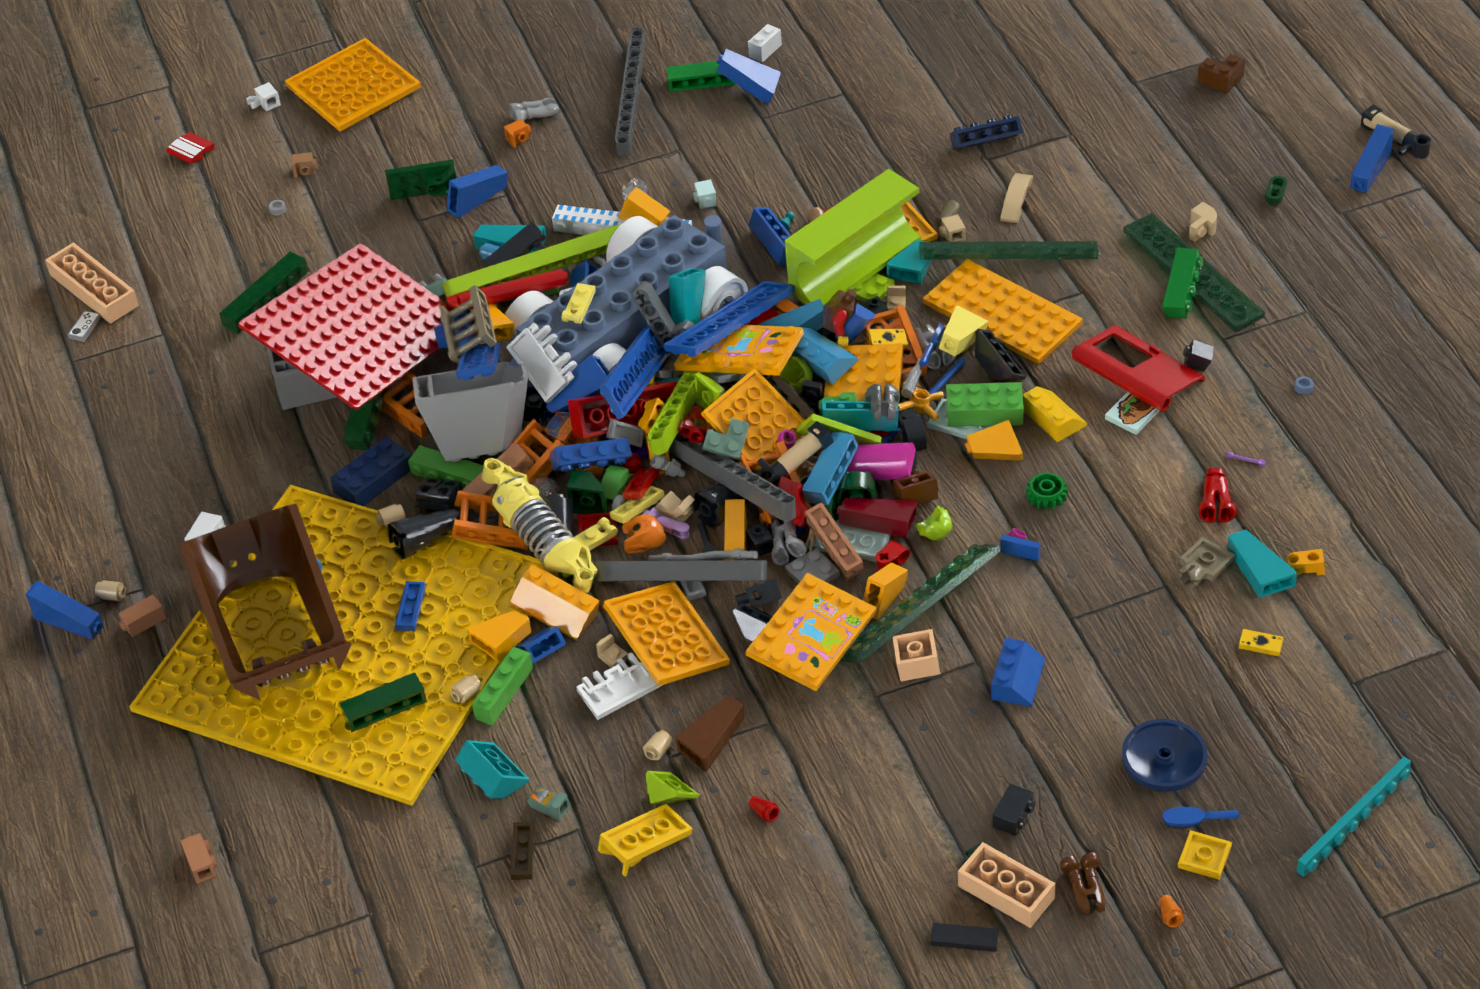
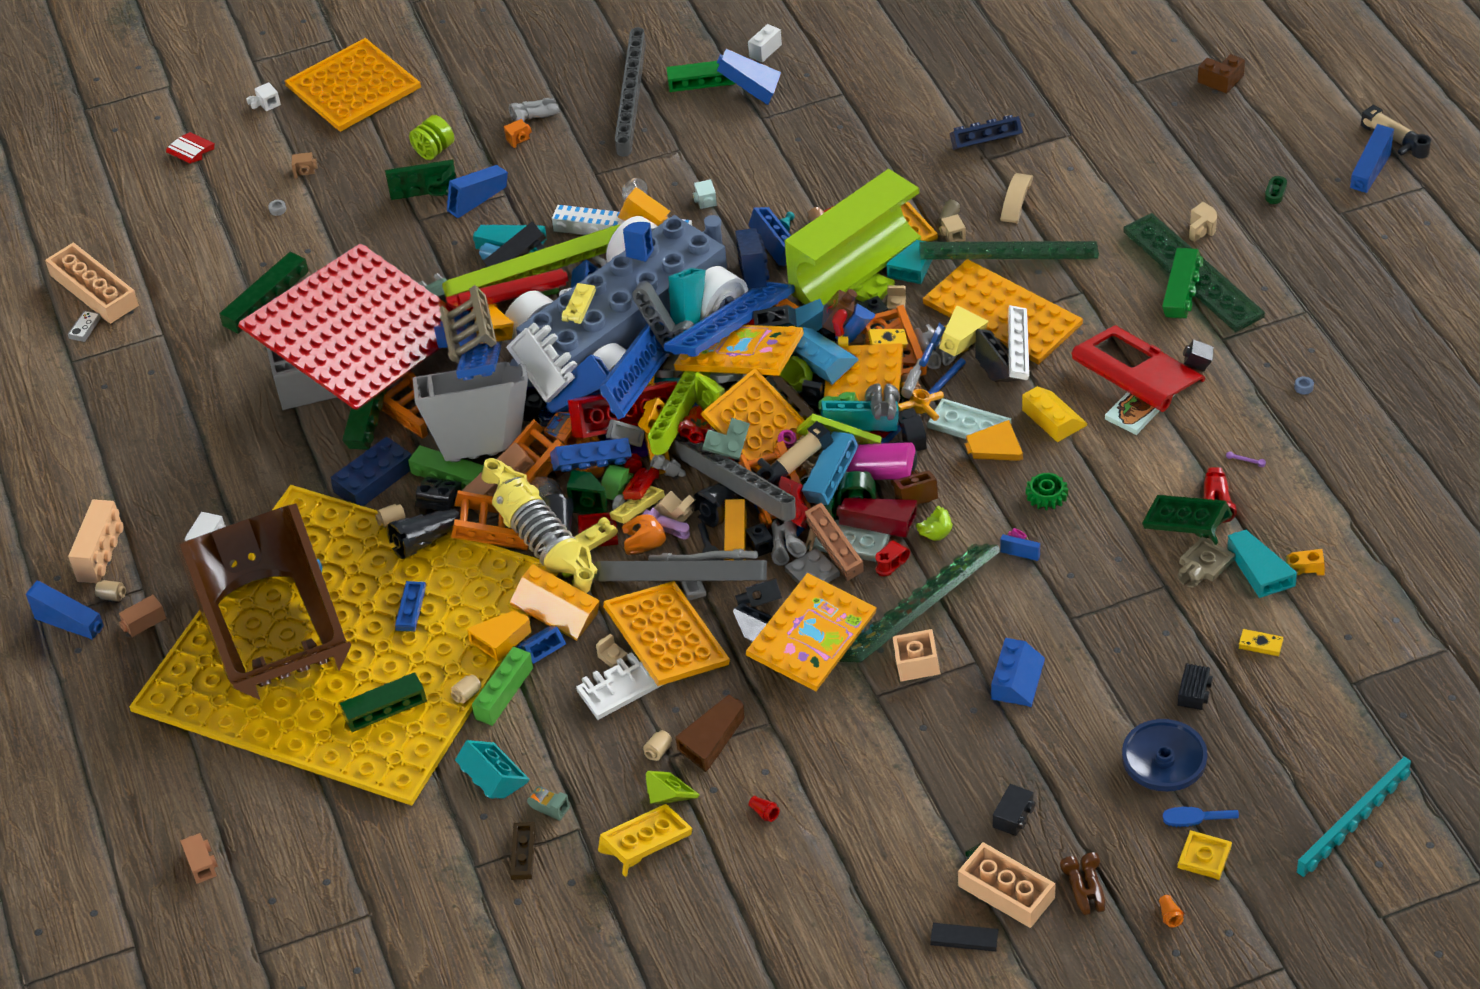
(95, 541): none -> light nougat brick
(431, 137): none -> lime wheel
(638, 240): none -> blue brick
(752, 258): none -> dark blue brick
(775, 316): none -> black brick
(885, 587): light orange slope -> none
(984, 404): bright green brick -> none
(1018, 342): none -> white tile
(1187, 515): none -> dark green plate
(1194, 686): none -> black brick

